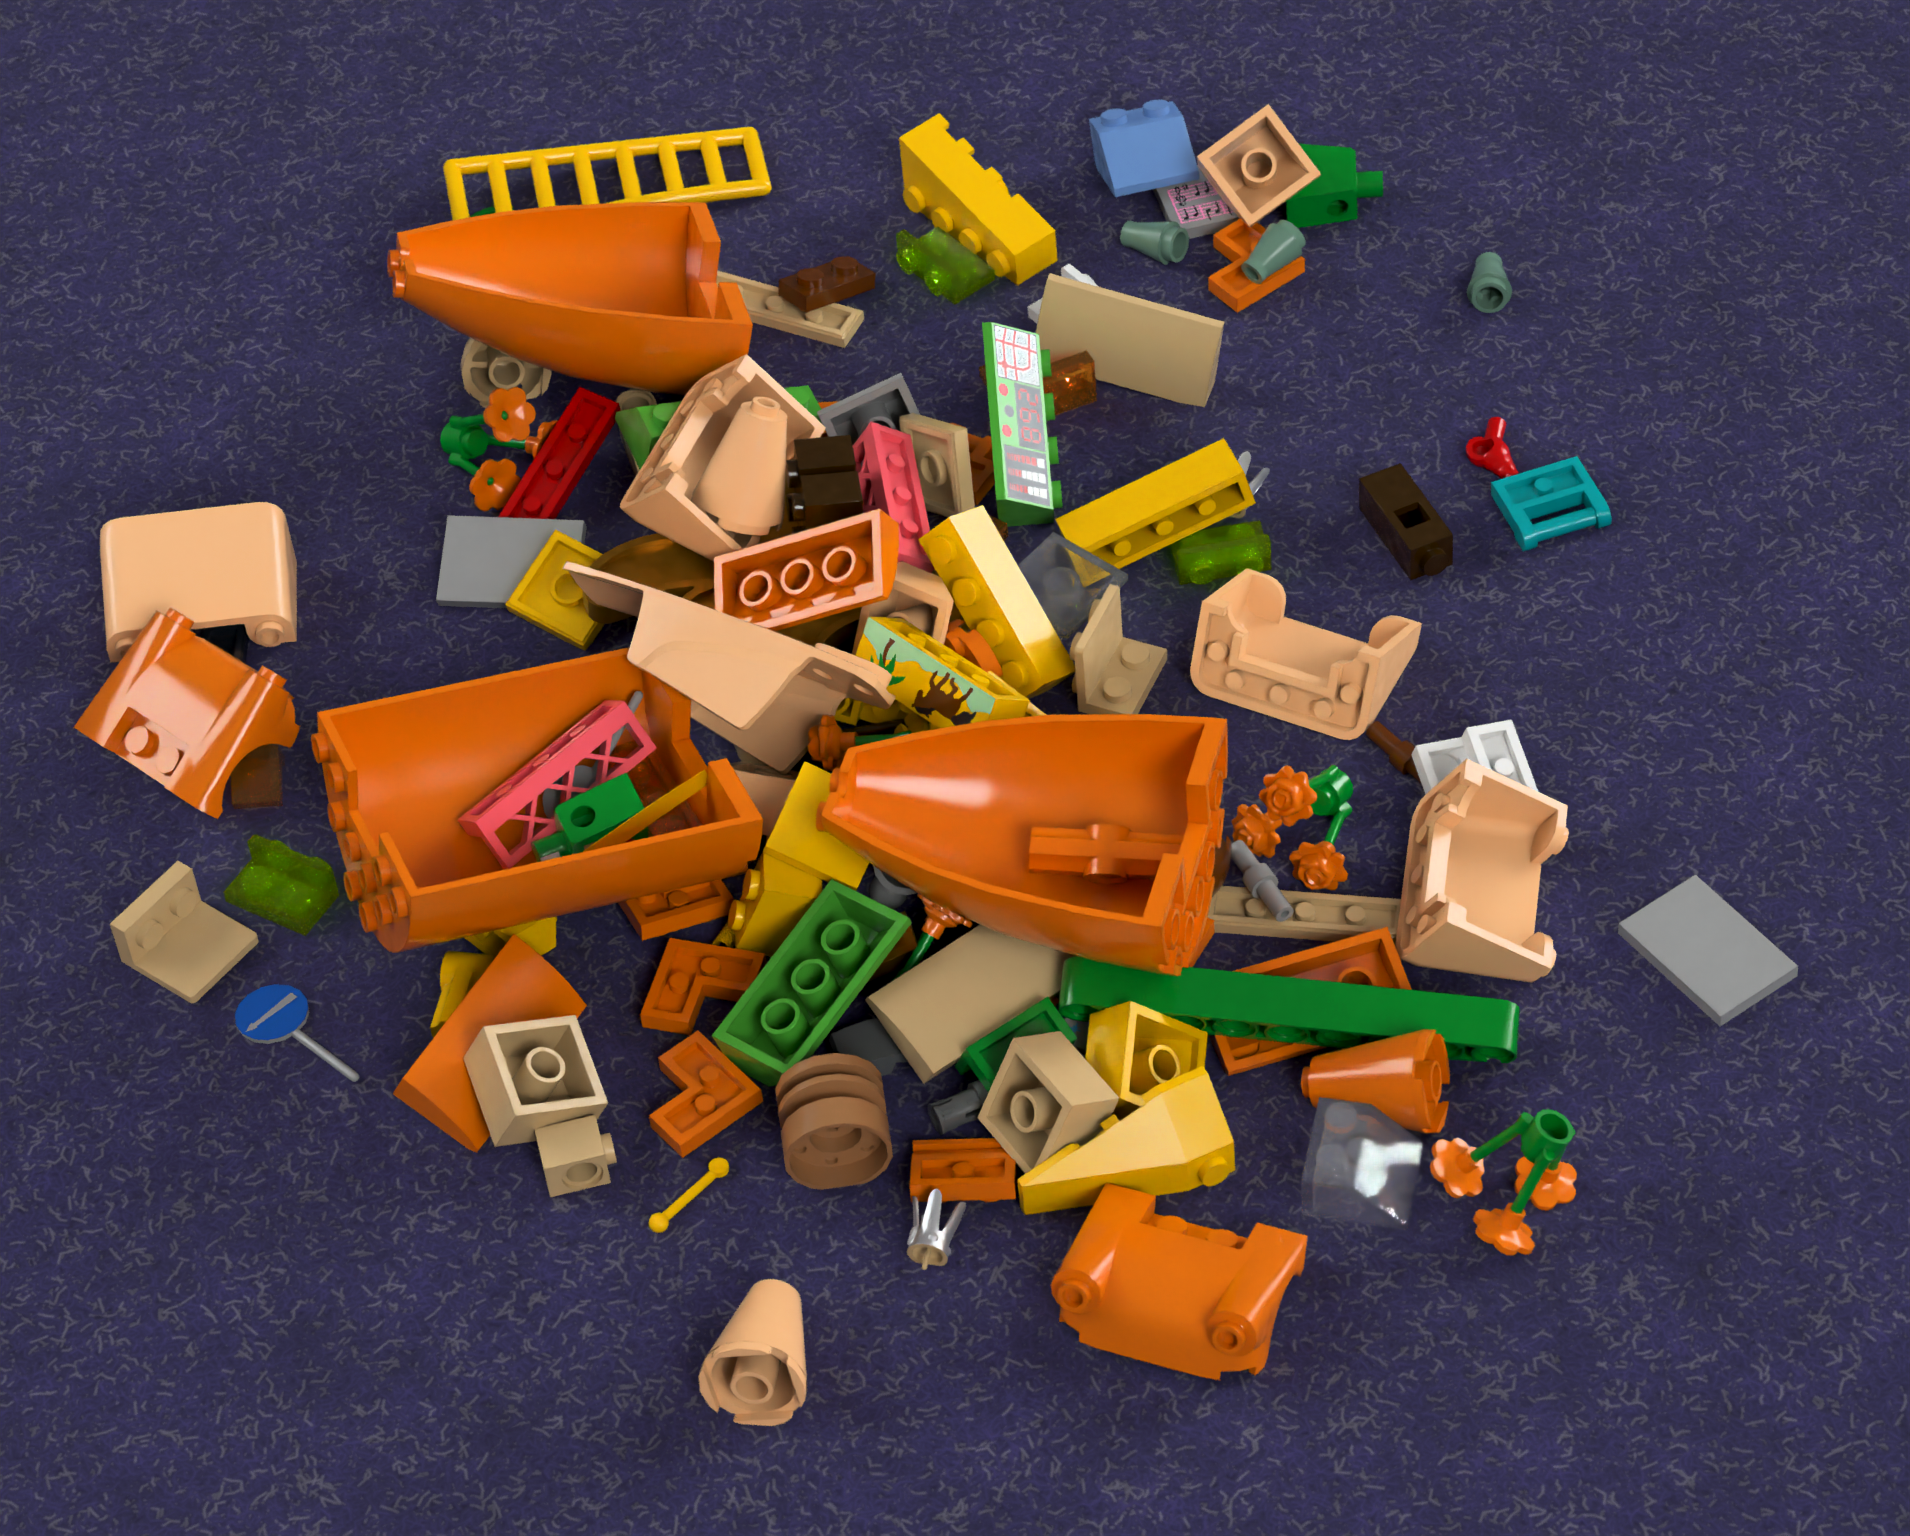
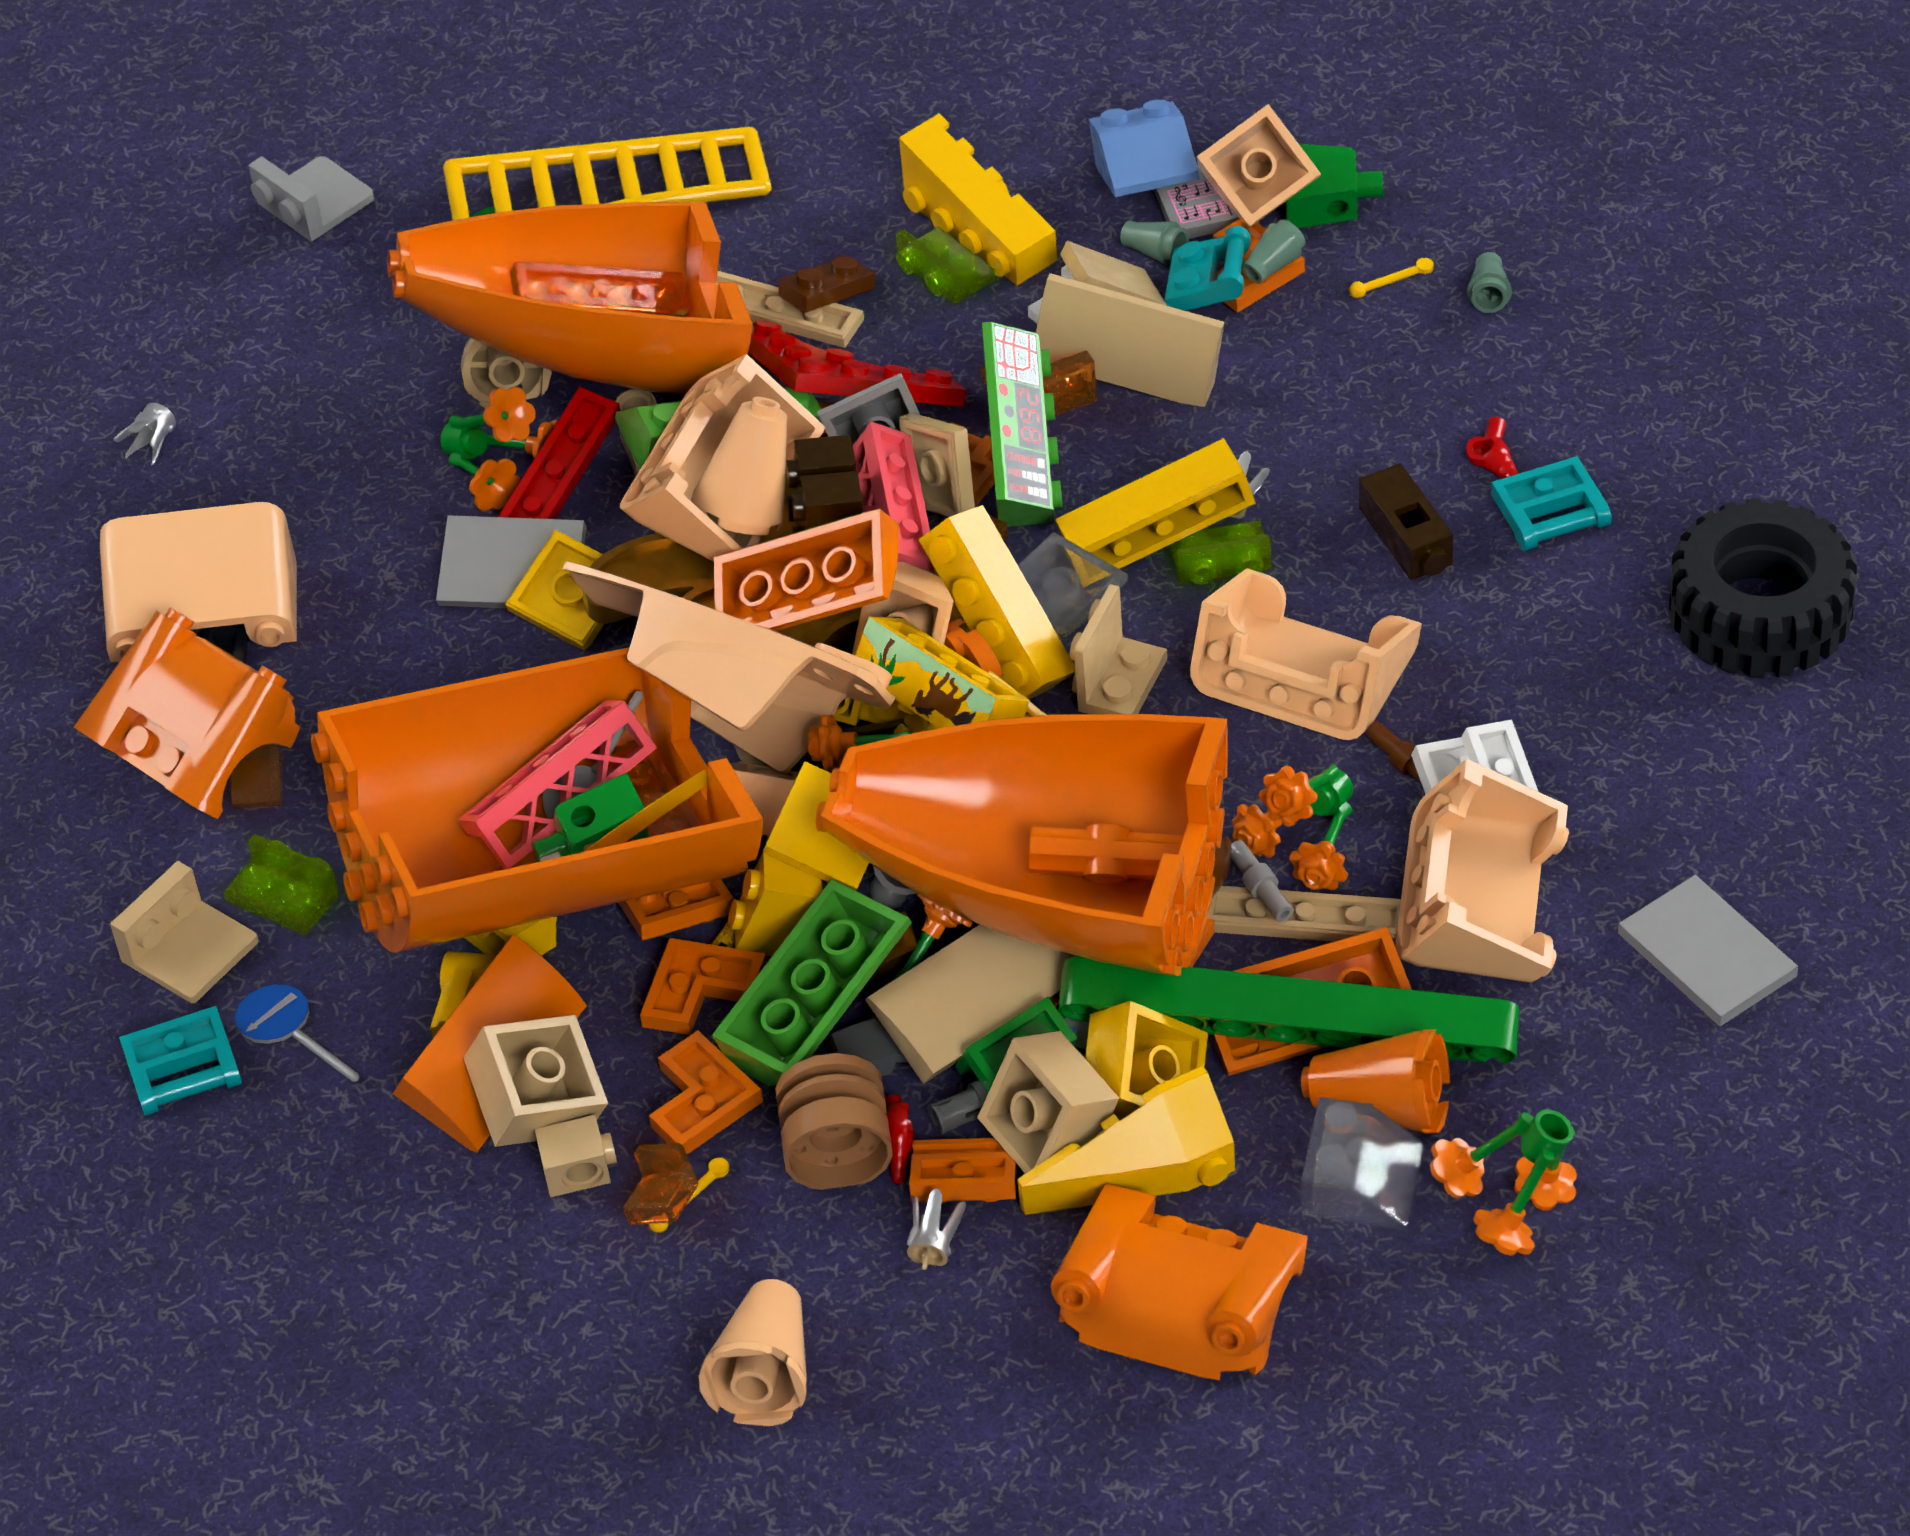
(153, 425): none -> flat silver piece
(177, 1047): none -> teal plate
(311, 197): none -> light grey bracket
(602, 287): none -> clear orange plate
(665, 1184): none -> clear orange bracket
(837, 373): none -> red plate
(901, 1136): none -> red animal
(1109, 273): none -> tan tile
(1195, 270): none -> teal plate
(1422, 266): none -> yellow hinge
(1754, 630): none -> black tyre

